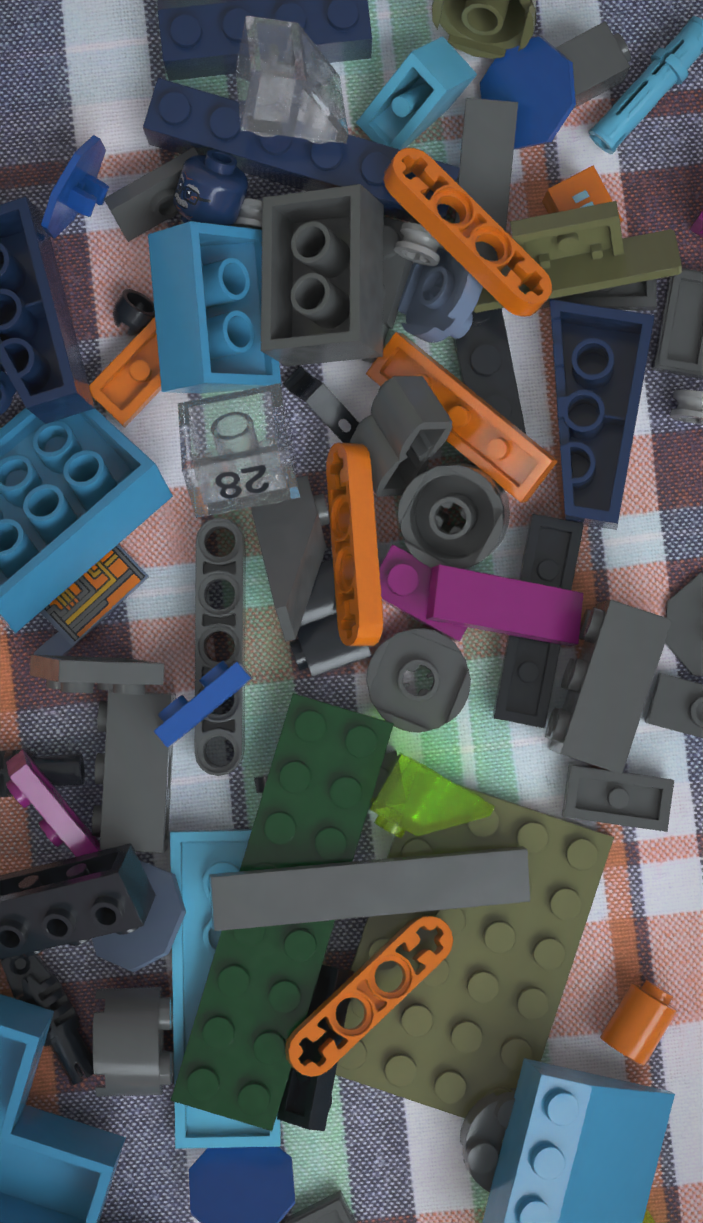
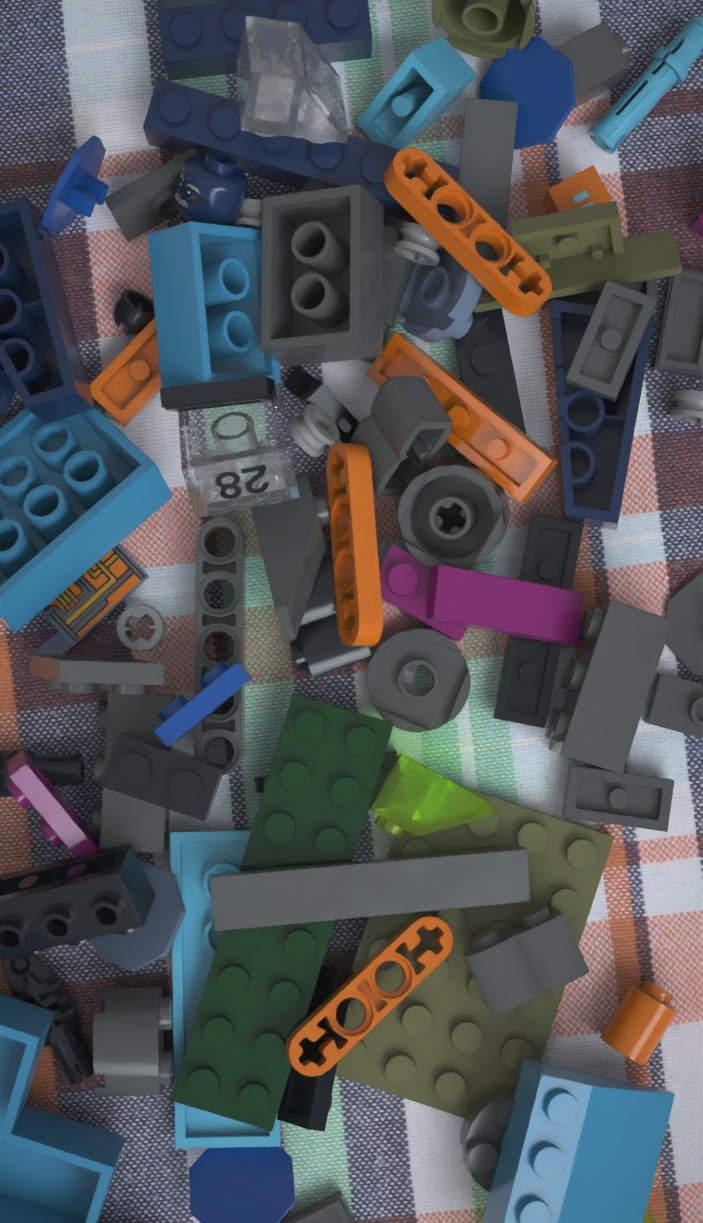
(141, 643): none -> light grey bush
(163, 776): none -> black brick
(218, 394): none -> black tile
(313, 430): none -> light grey bush
(526, 960): none -> dark grey brick
(611, 340): none -> dark grey plate

